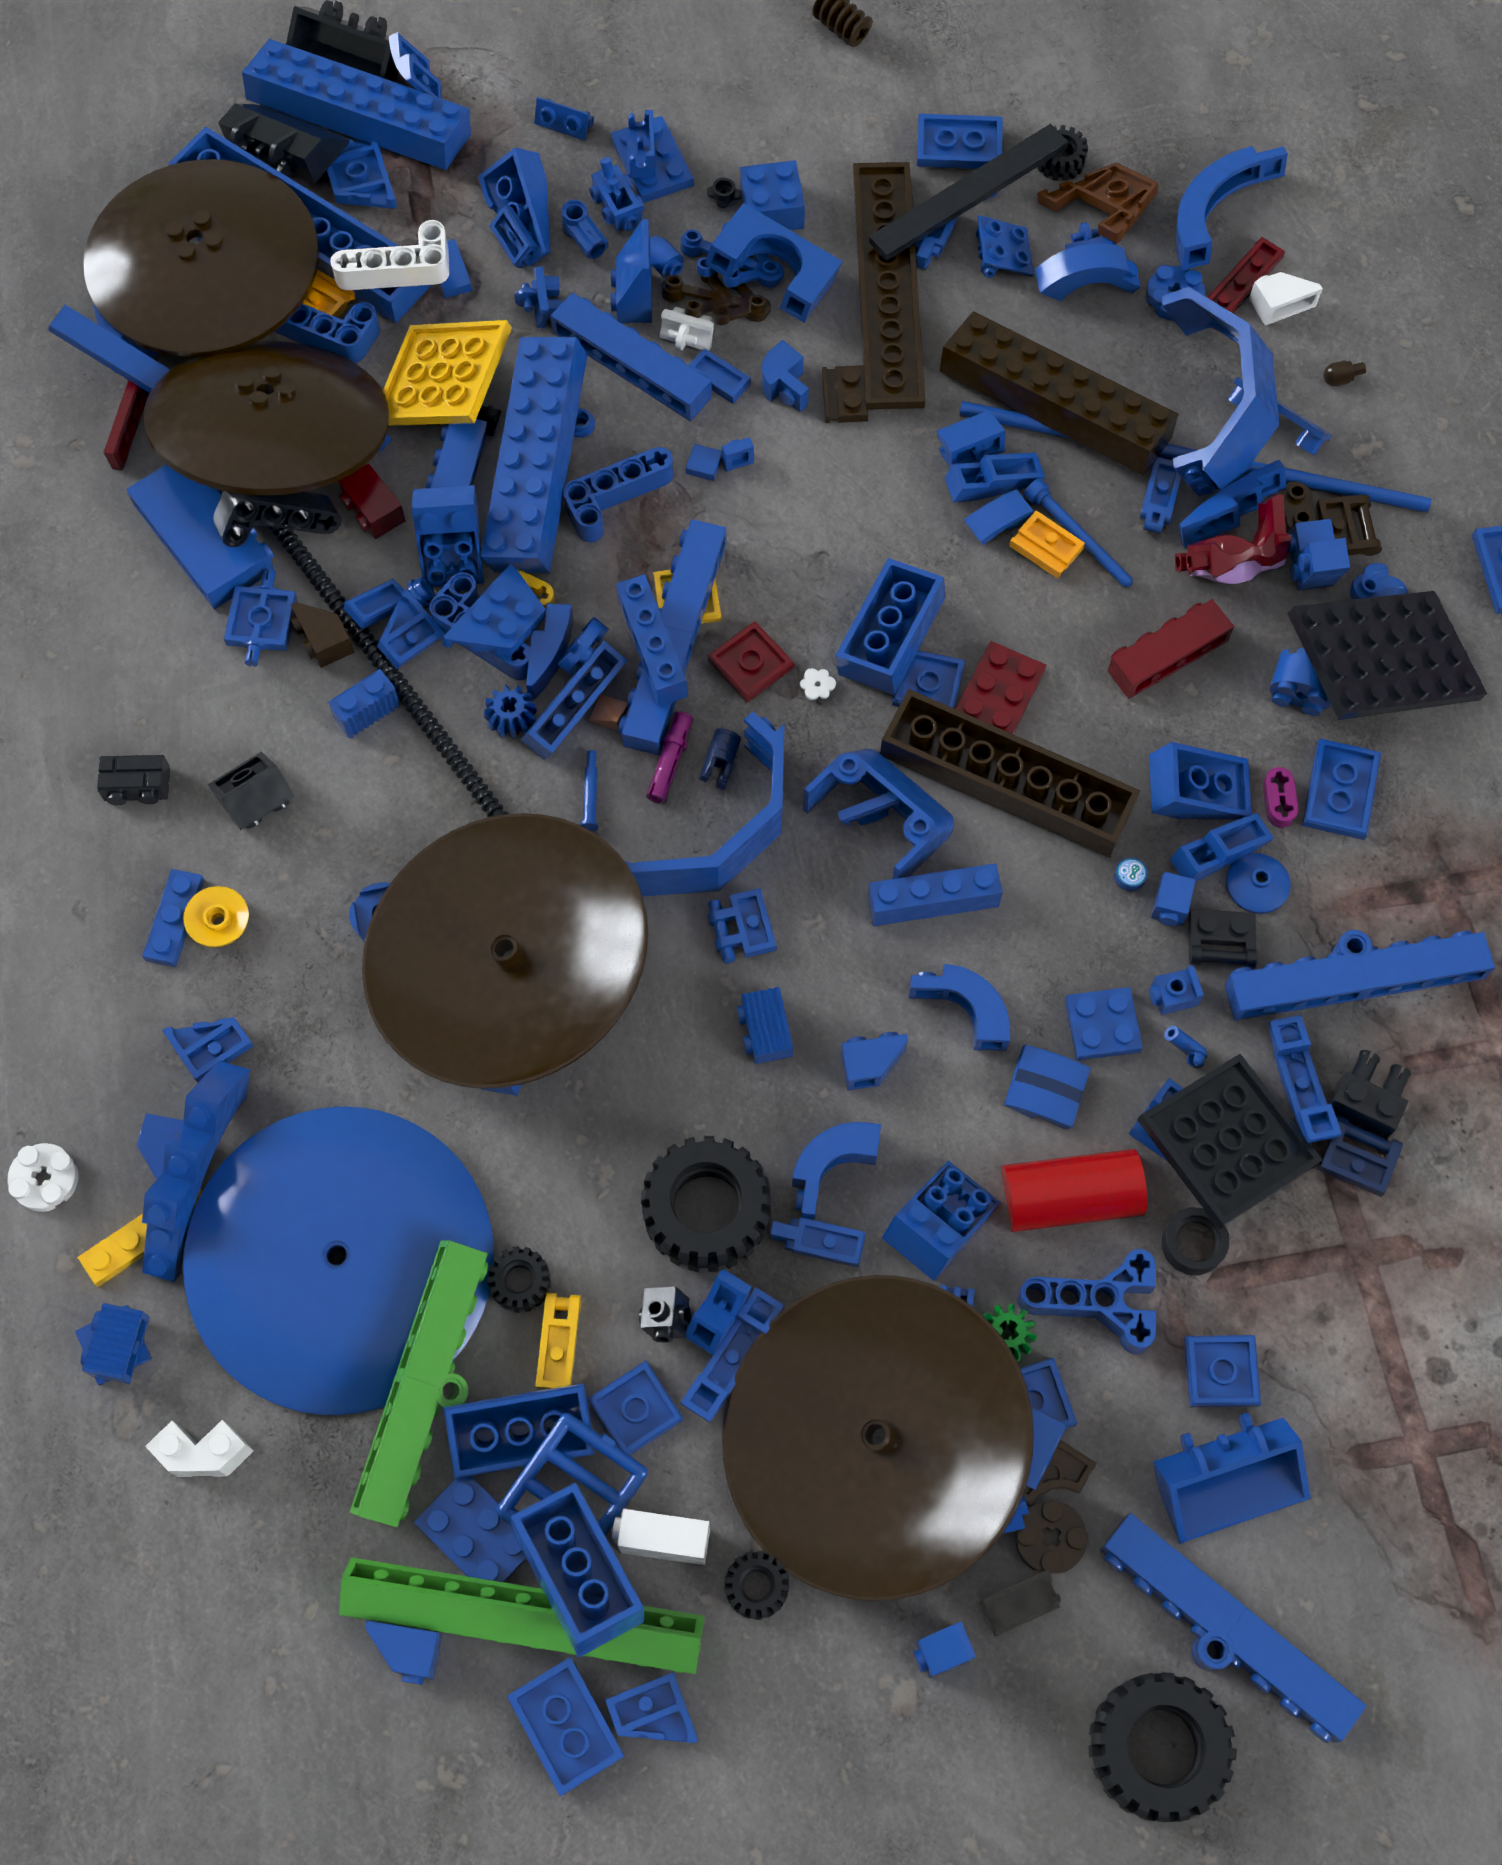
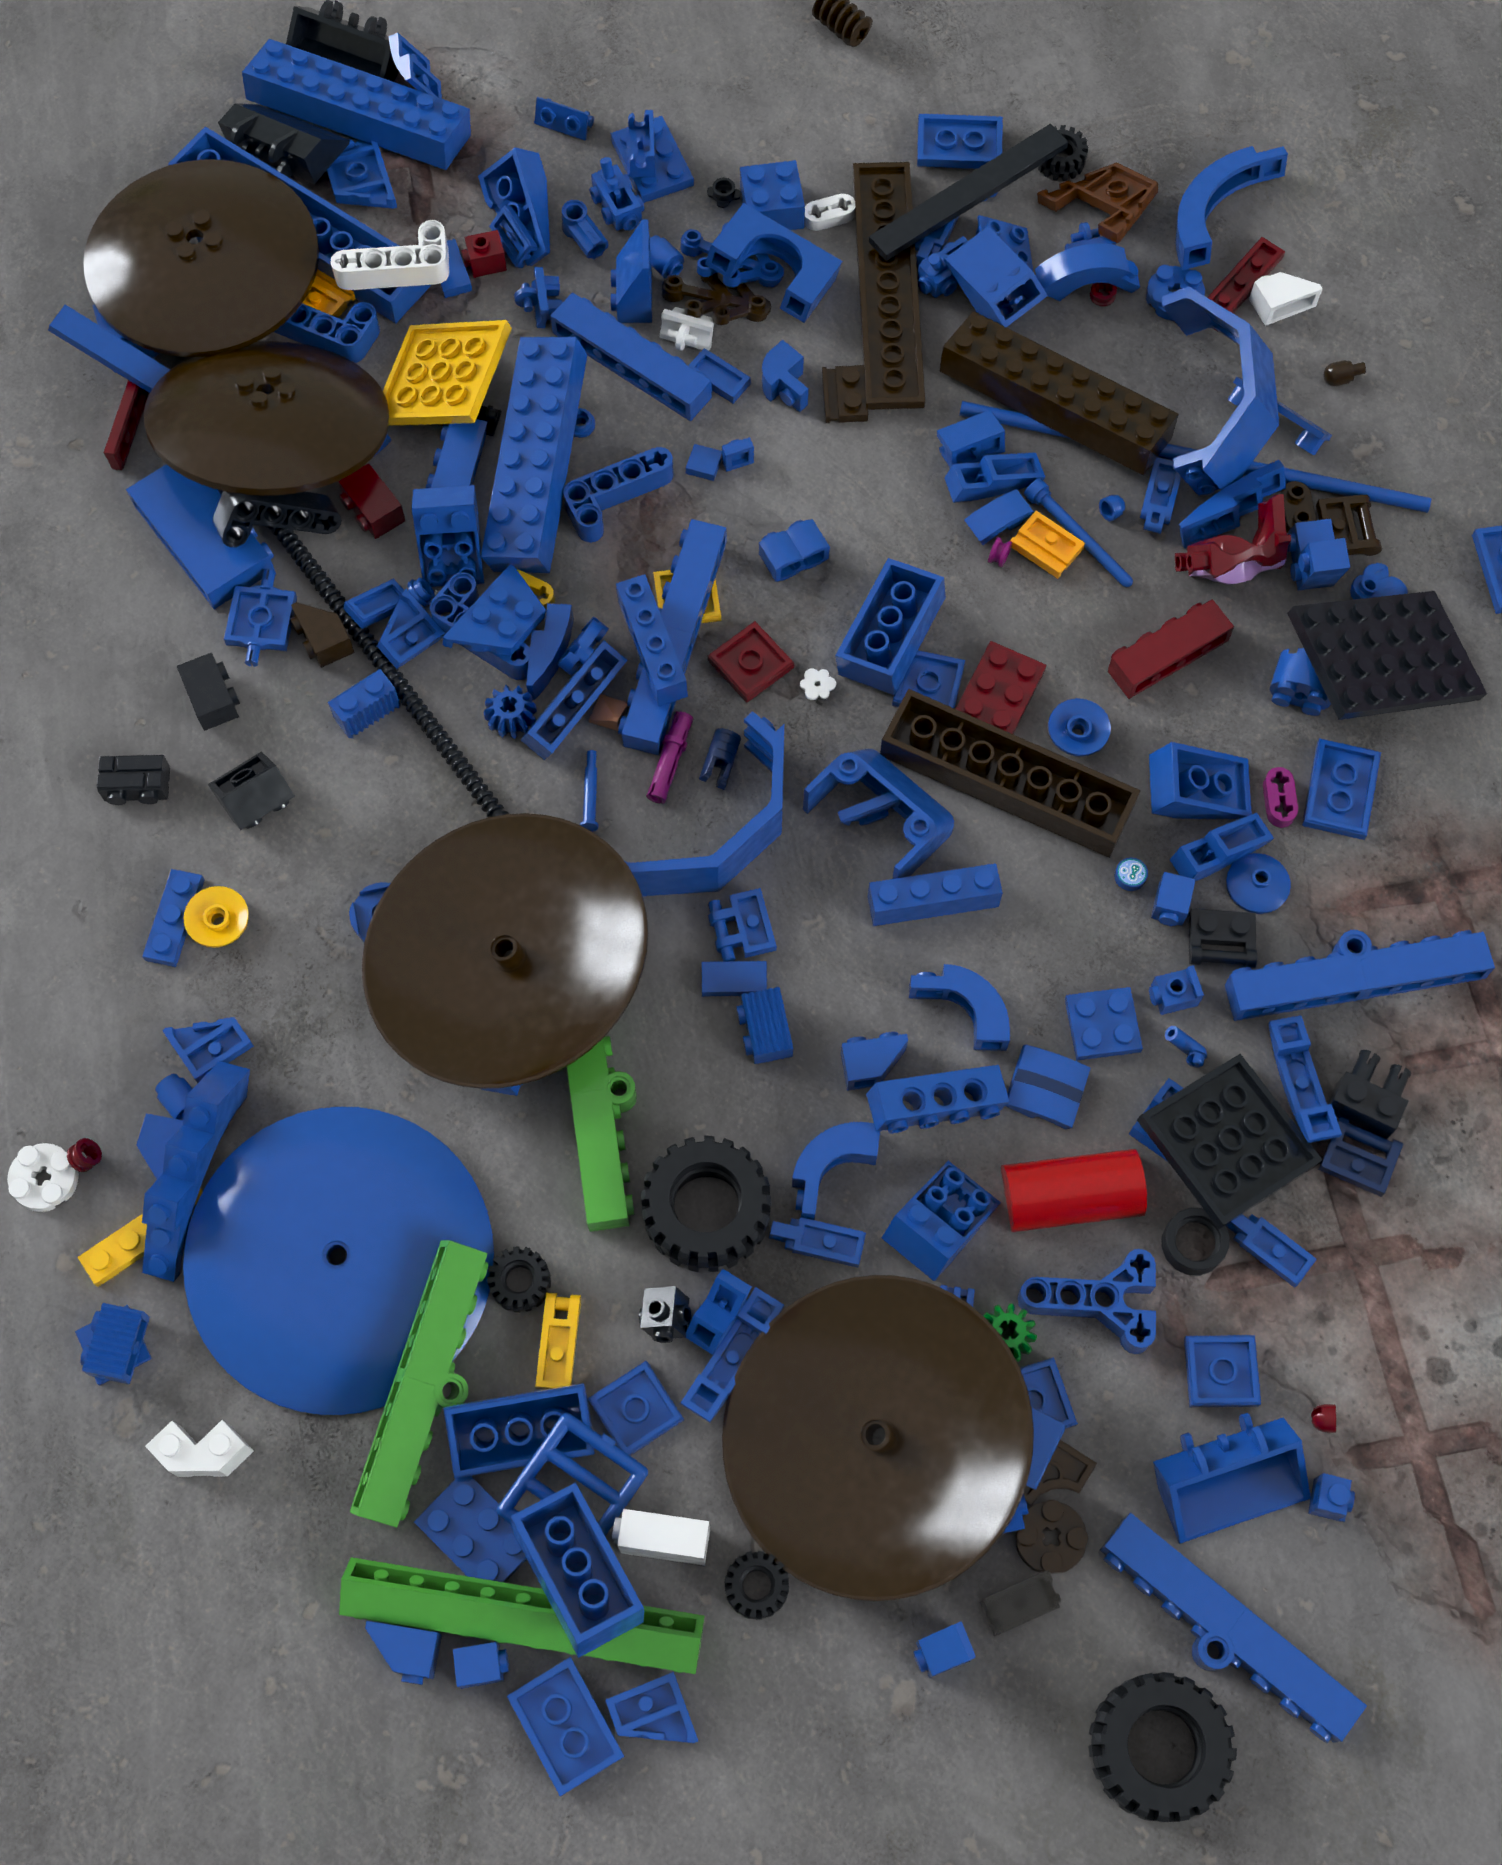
(90, 1149): none -> dark red bush
(172, 1095): none -> blue brick
(208, 692): none -> black brick
(480, 1665): none -> blue brick
(484, 254): none -> dark red brick
(597, 1137): none -> bright green hinge
(733, 977): none -> blue tile
(793, 550): none -> blue brick
(829, 212): none -> white beam
(934, 273): none -> blue brick
(983, 1084): none -> blue brick
(995, 278): none -> blue slope
(999, 552): none -> magenta bush
(1080, 715): none -> blue dish
(1098, 298): none -> dark red bush
(1111, 507): none -> blue hinge
(1272, 1248): none -> blue hinge
(1324, 1418): none -> dark red hinge
(1331, 1497): none -> blue brick

